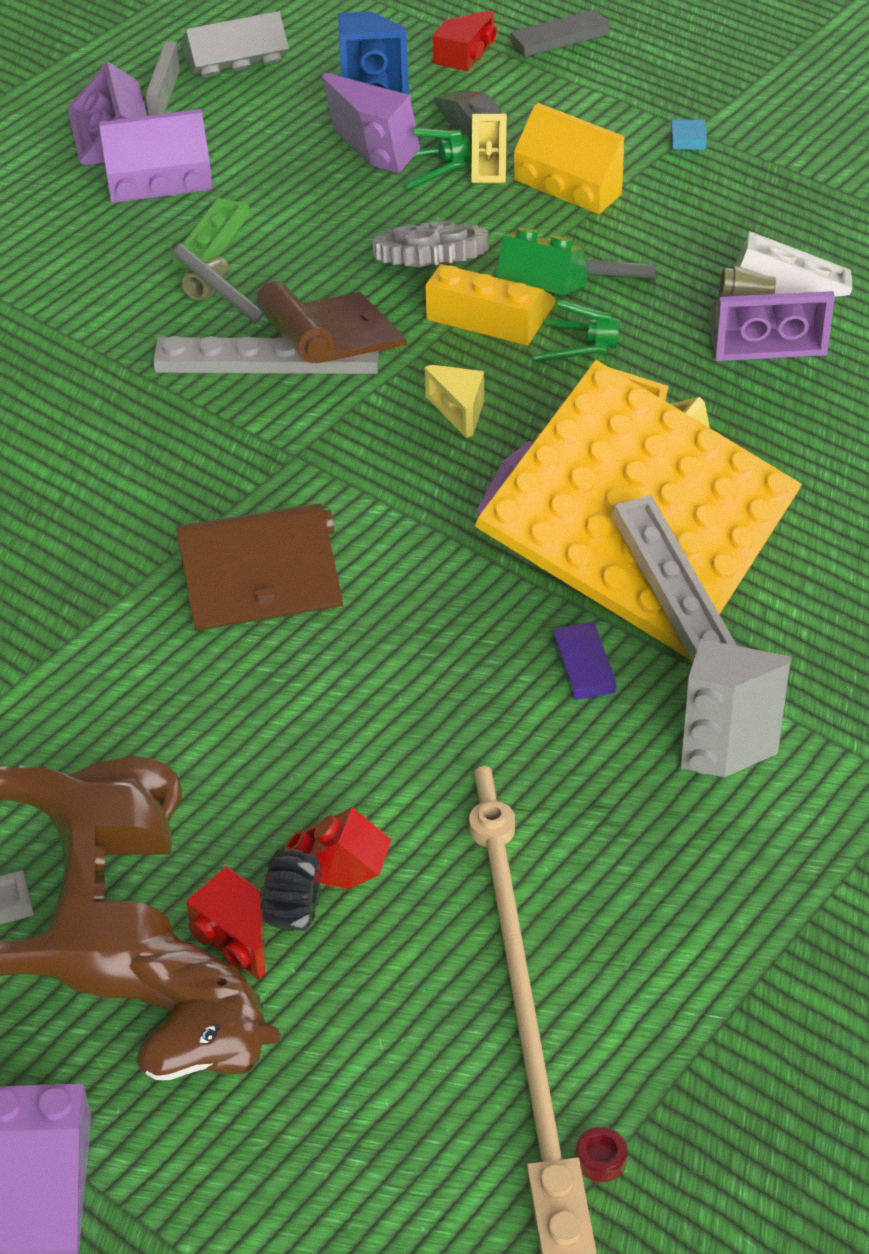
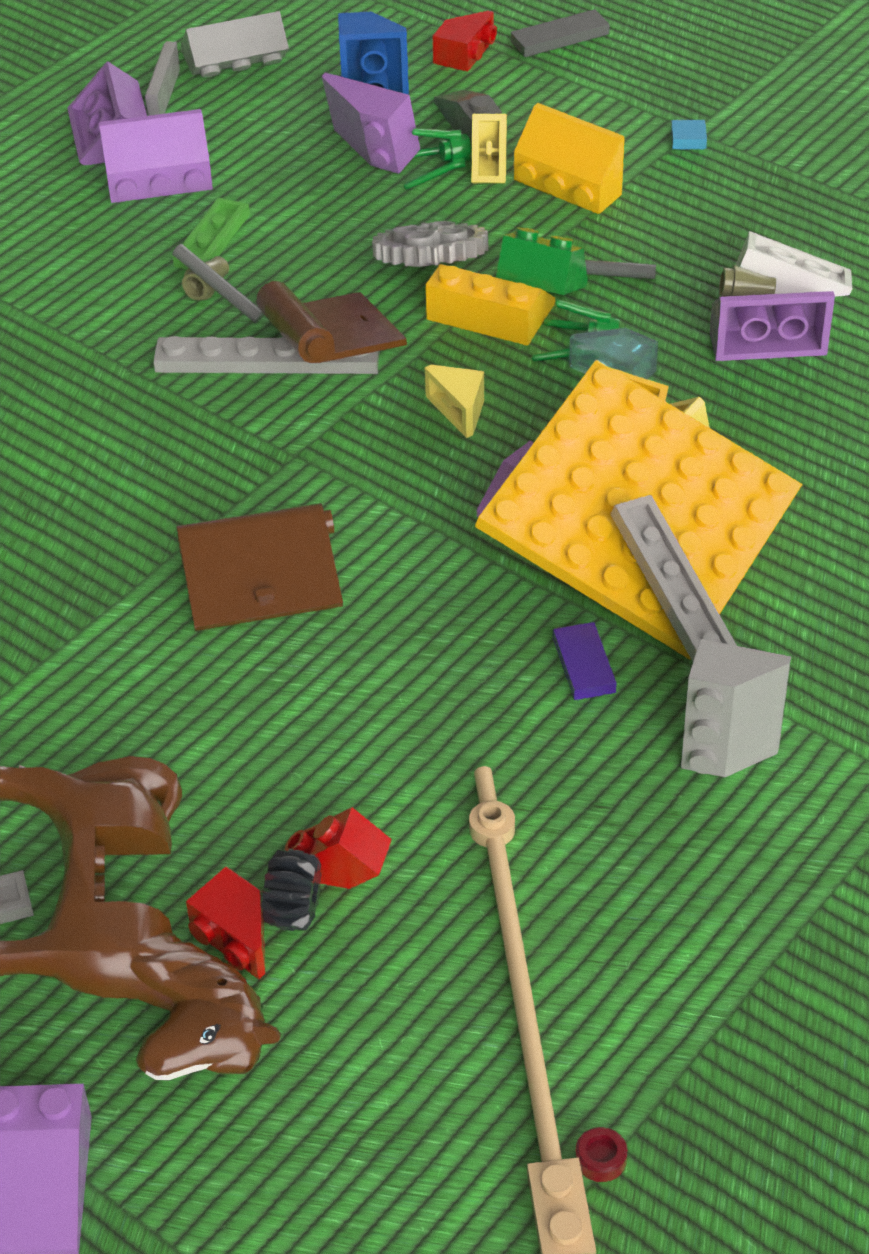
(615, 348): none -> clear light blue slope

